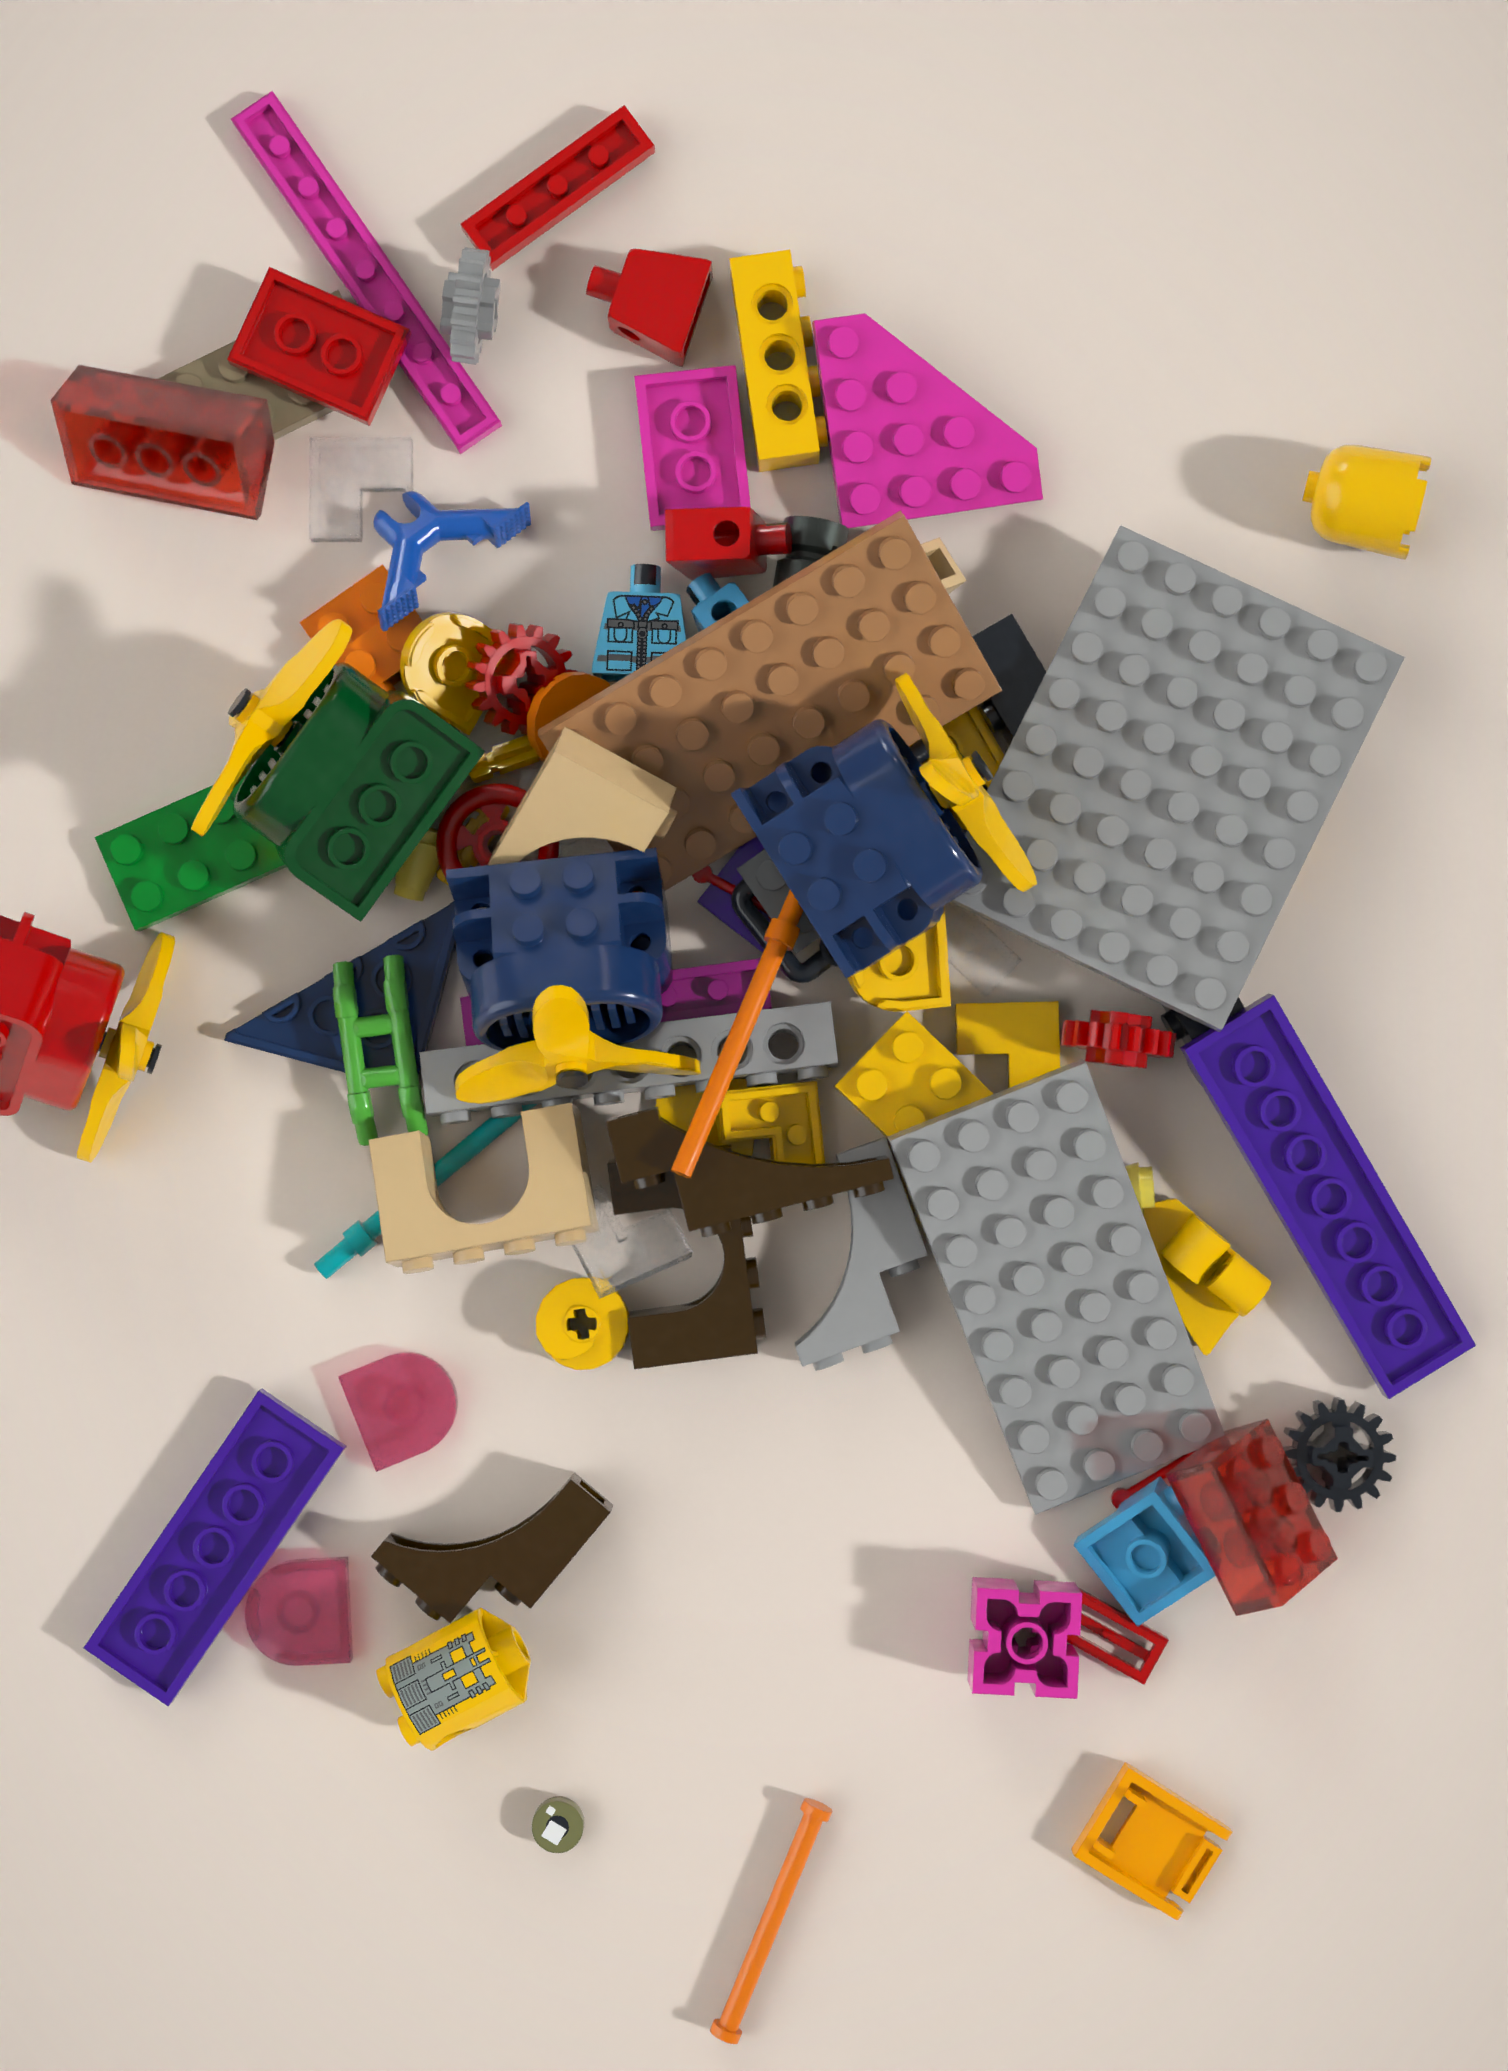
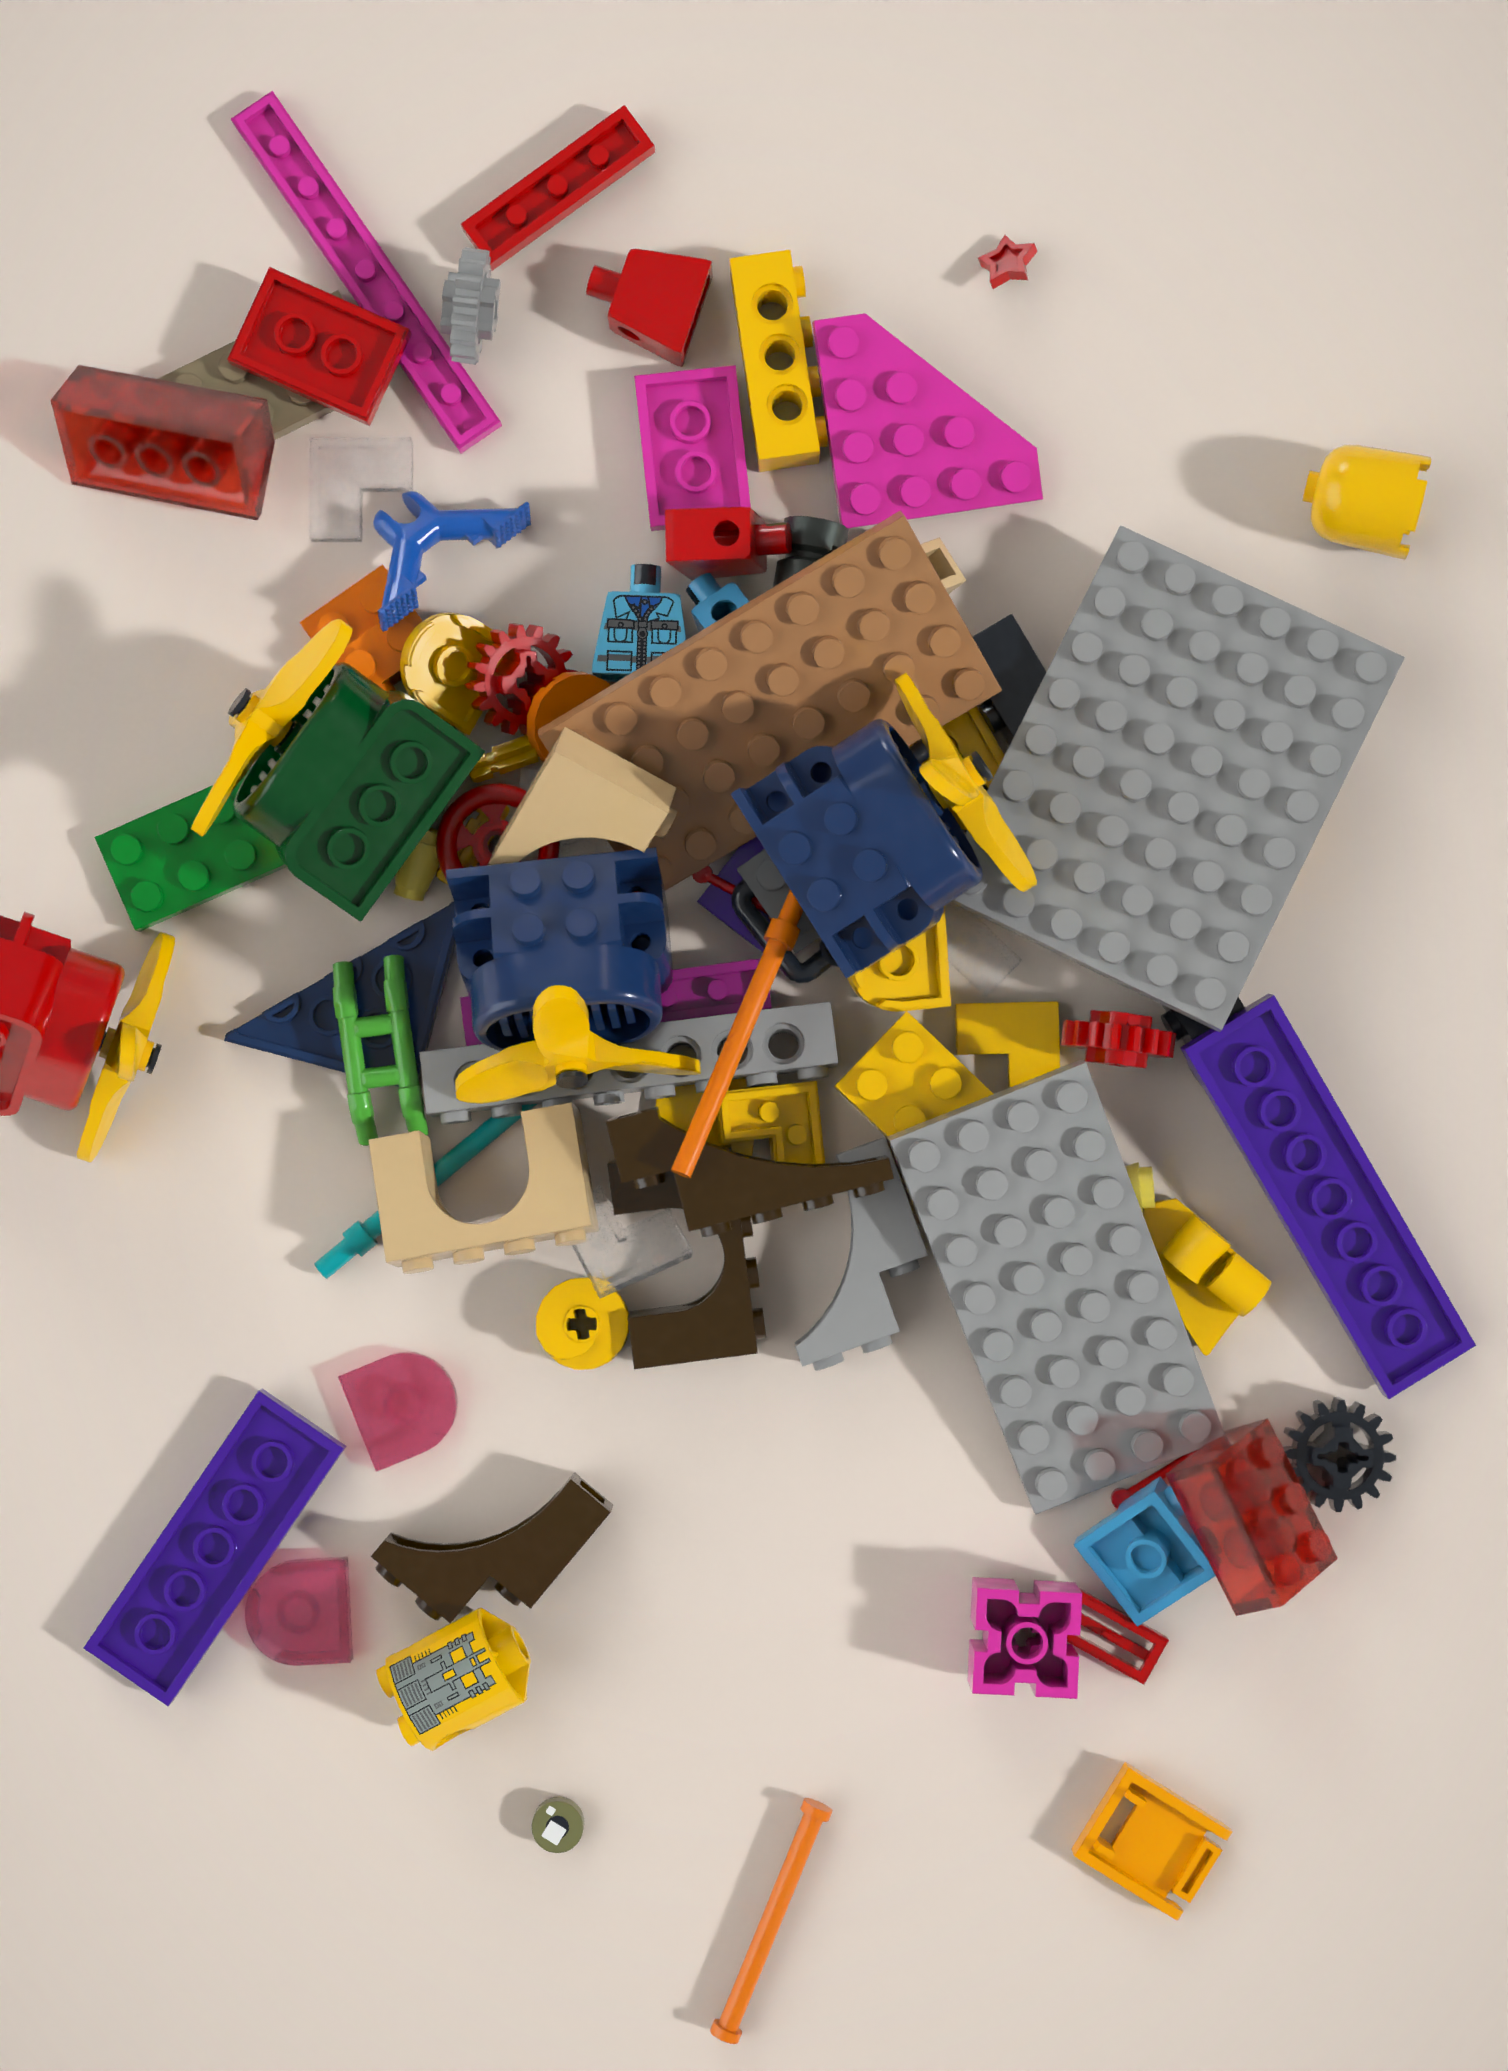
(1008, 261): none -> piece

